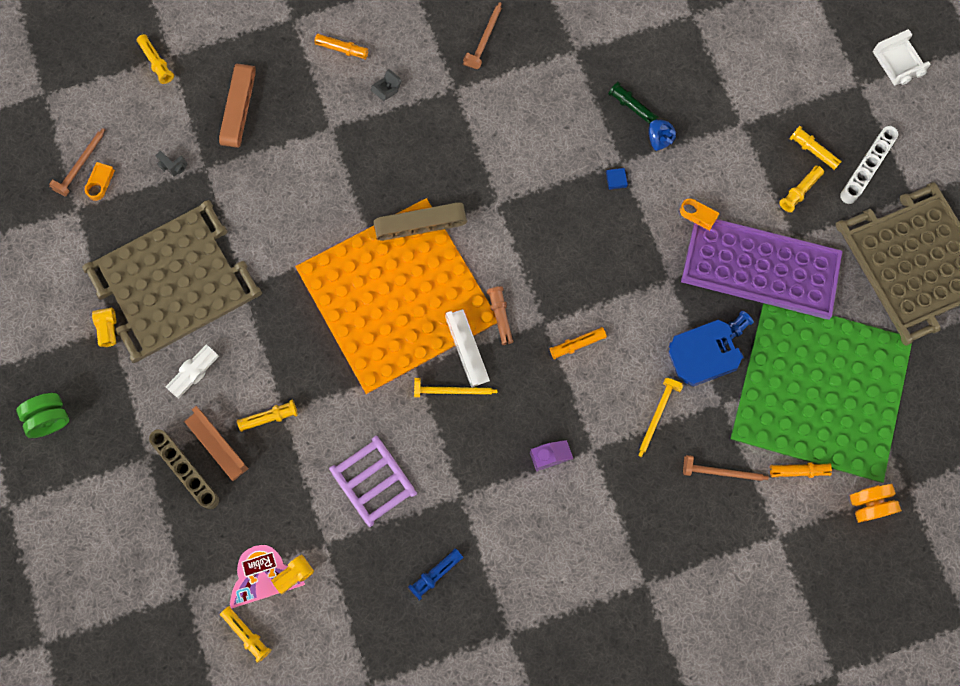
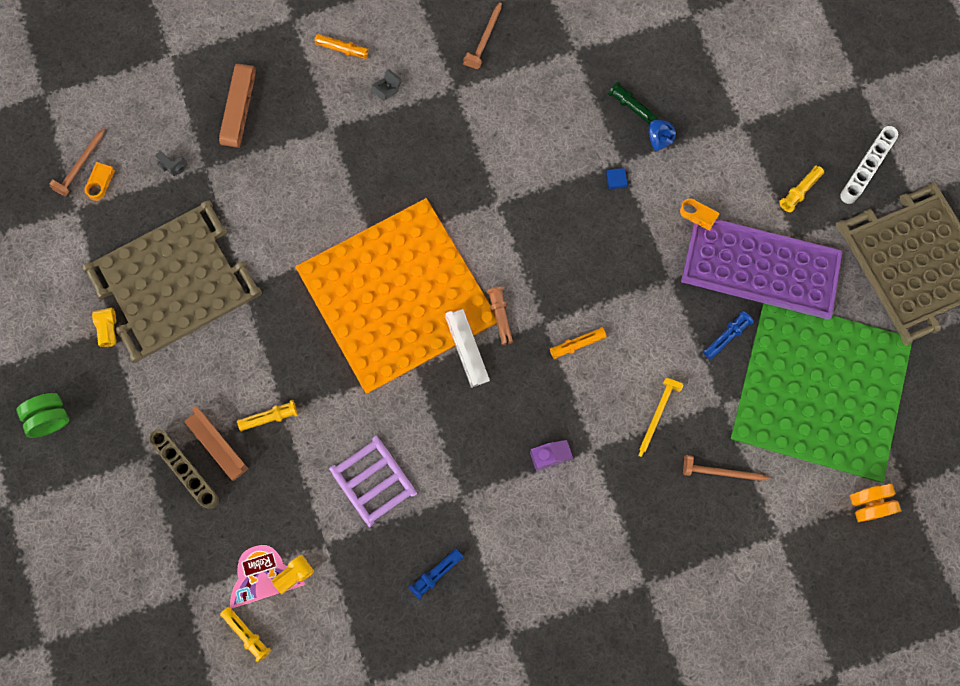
(158, 65): yellow pin -> none
(192, 371): white piece -> none
(420, 221): dark tan beam -> none
(449, 390): yellow piece -> none
(698, 356): blue piece -> none
(801, 470): light orange pin -> none
(809, 143): yellow pin -> none
(900, 58): white panel -> none

